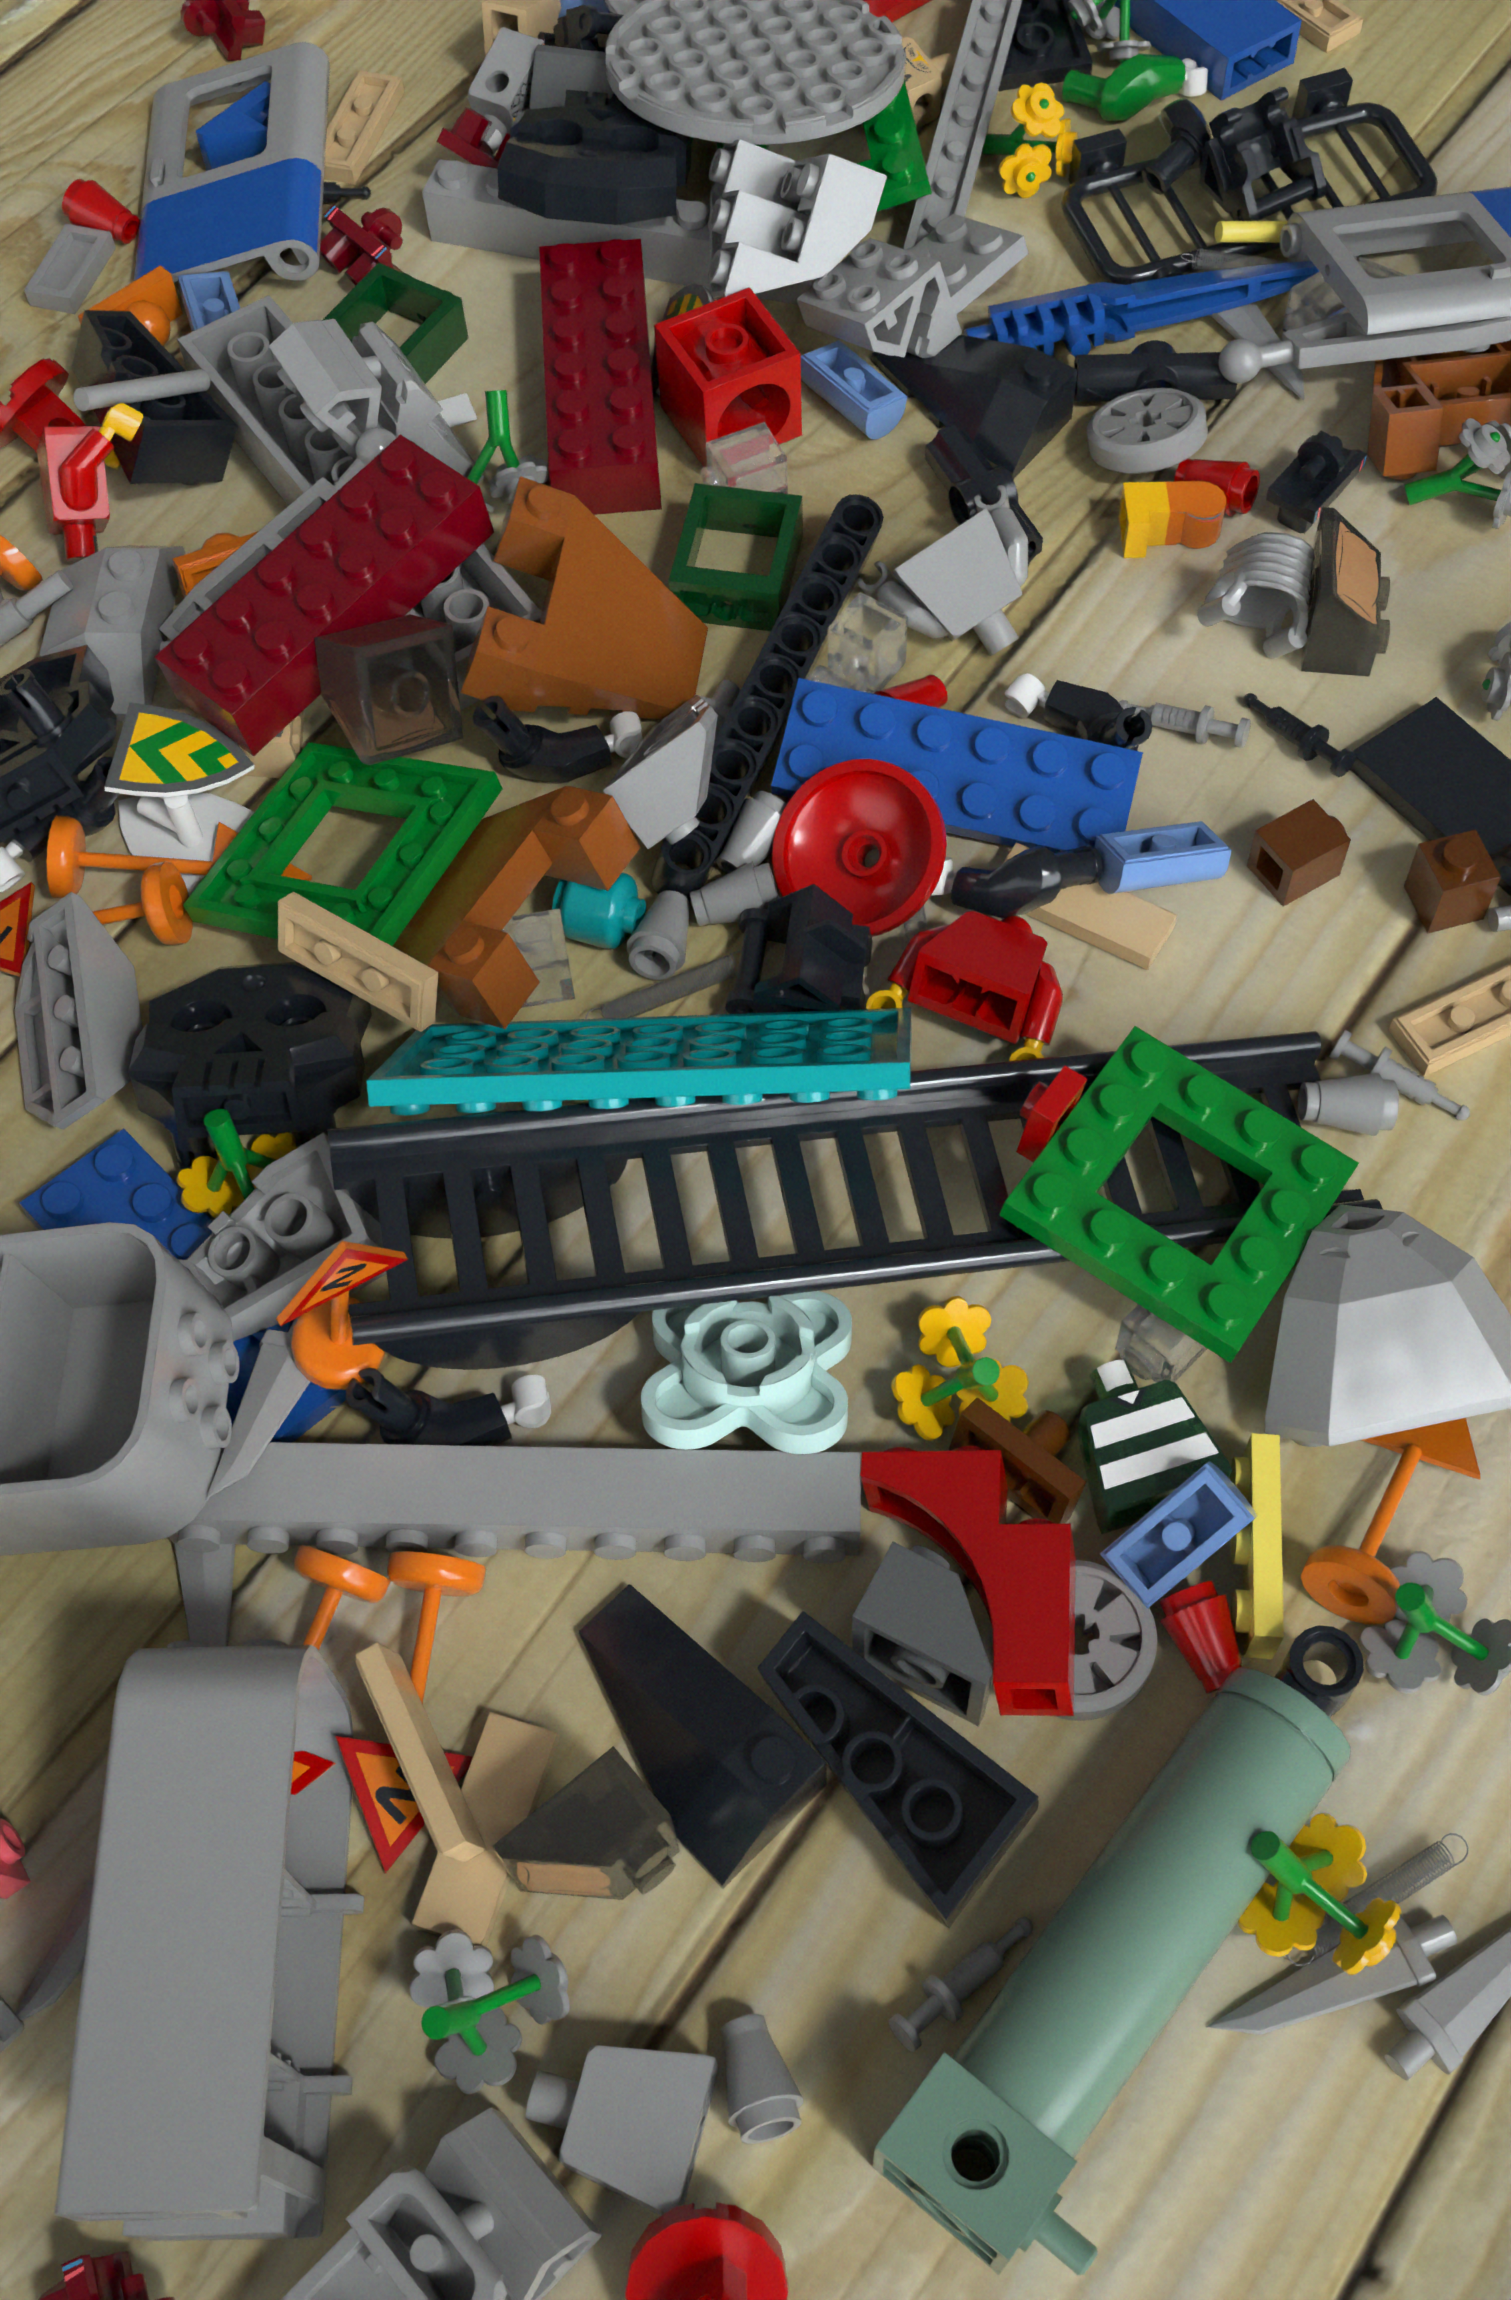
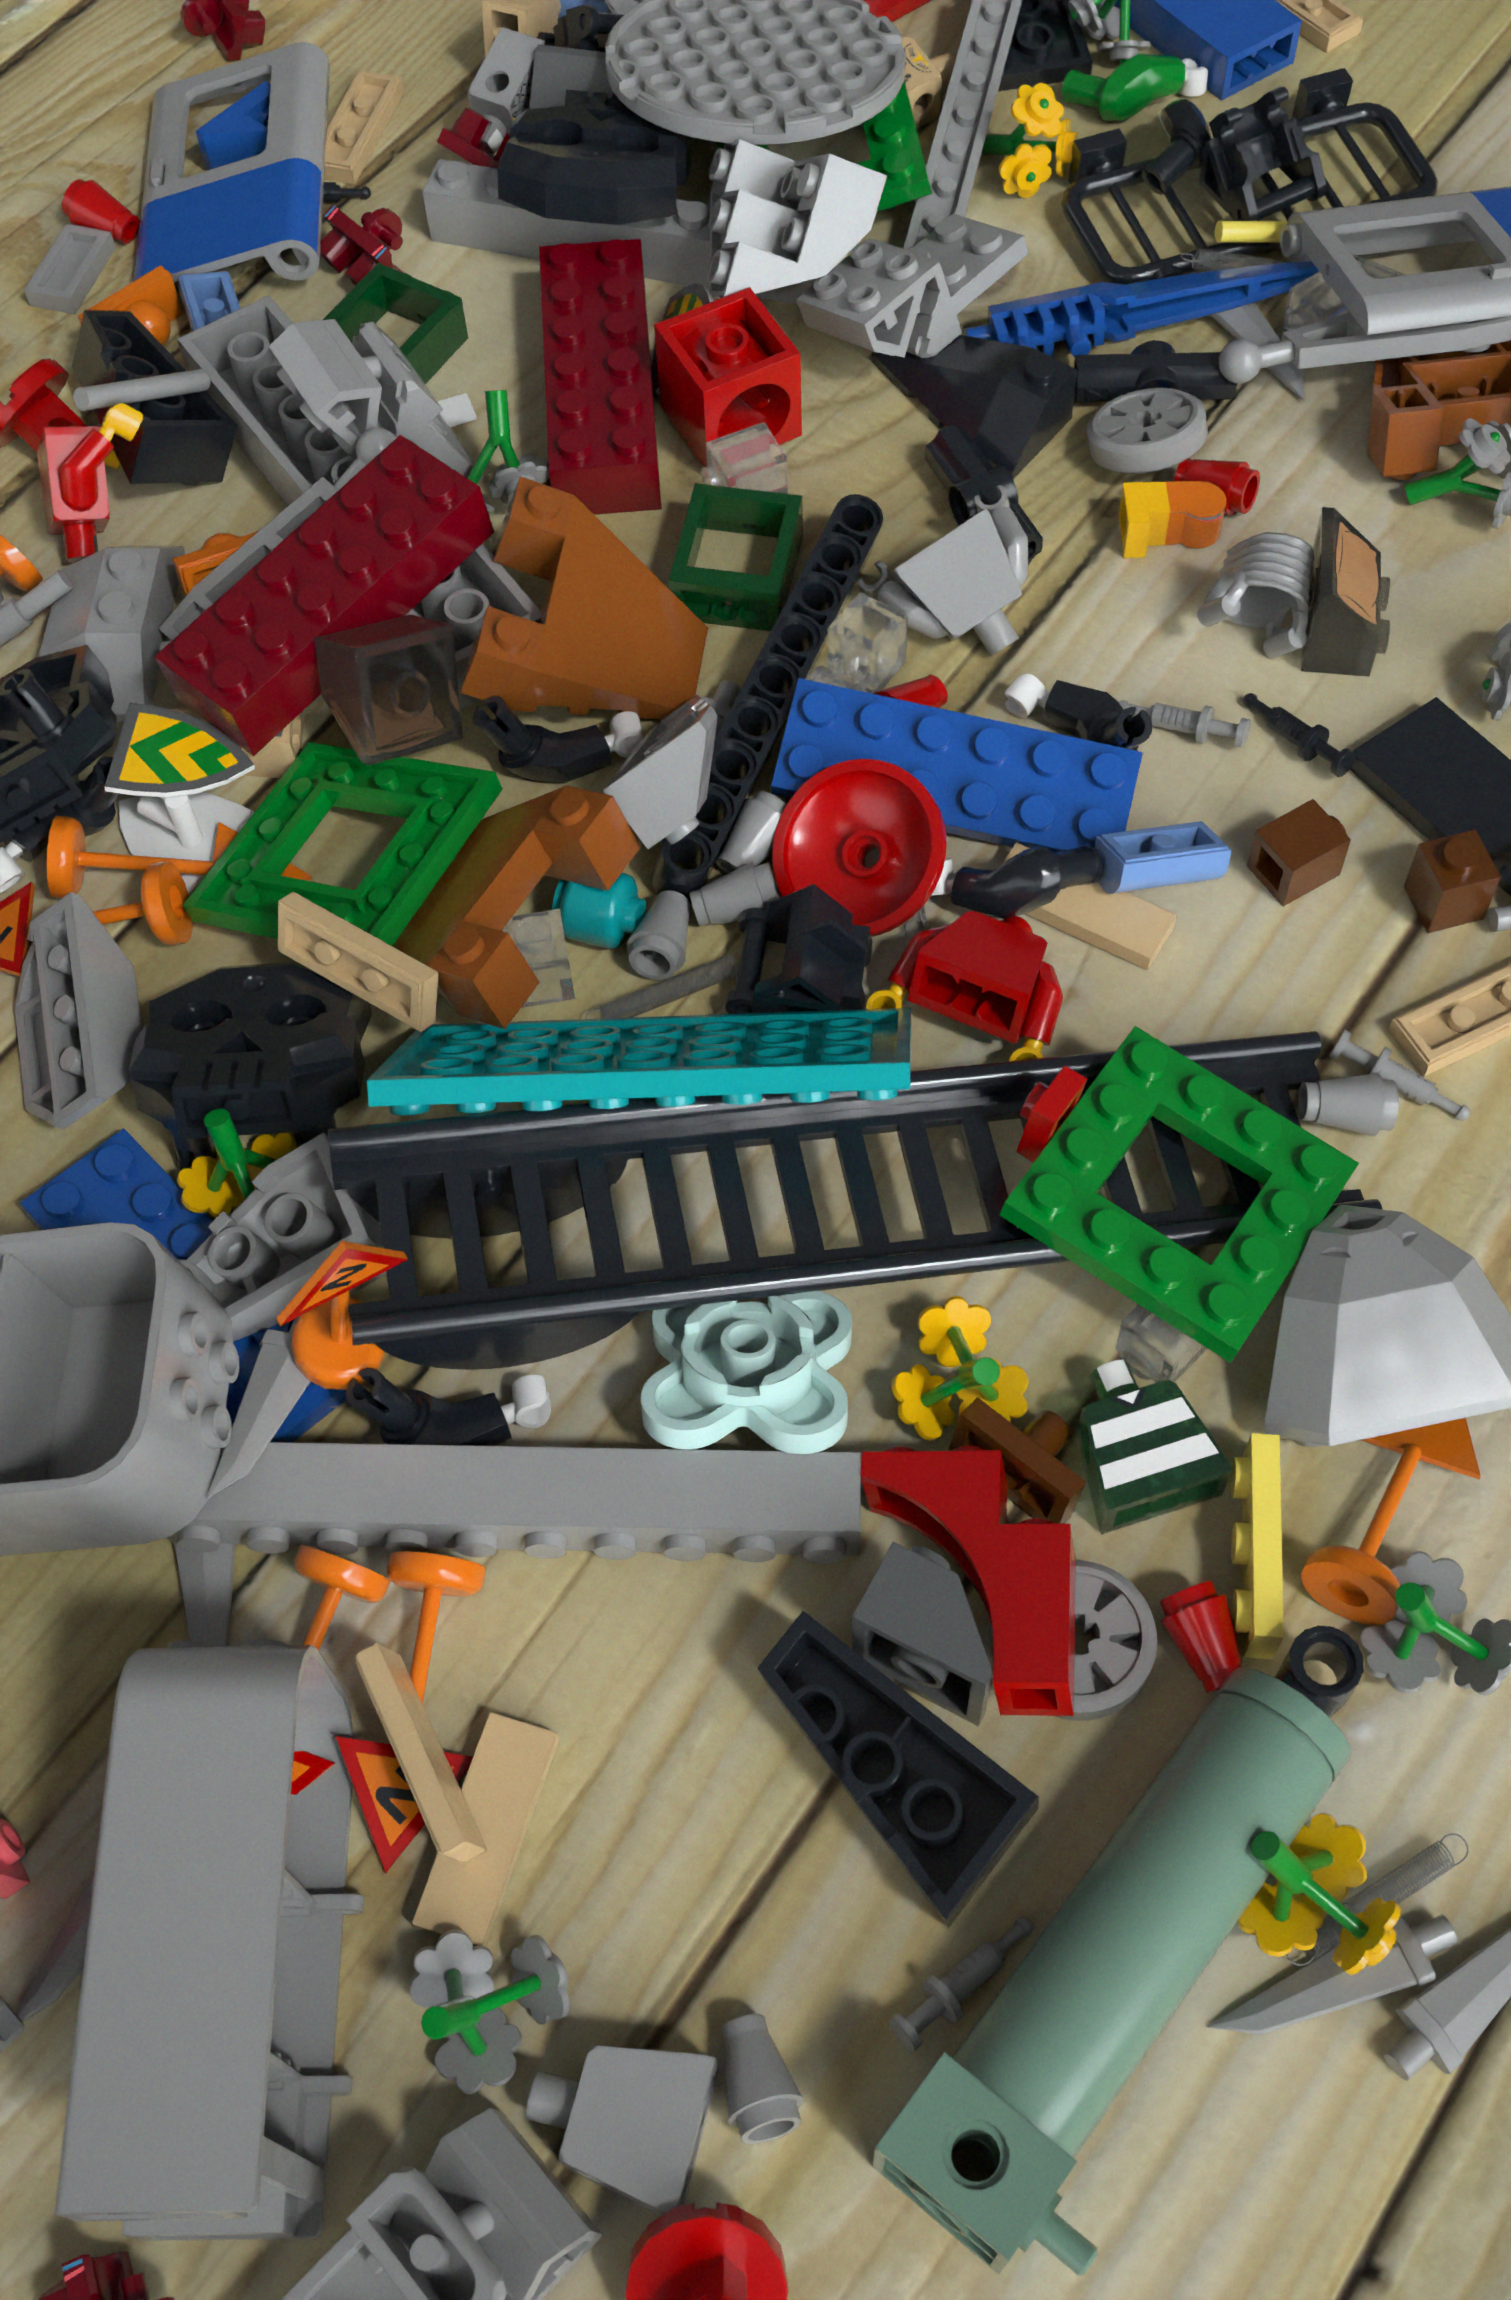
(593, 1837): clear smoke slope -> none
(701, 1736): black wedge -> none
(854, 388): medium blue brick -> none
(1179, 1534): medium blue brick -> none
(1314, 480): black hips -> none

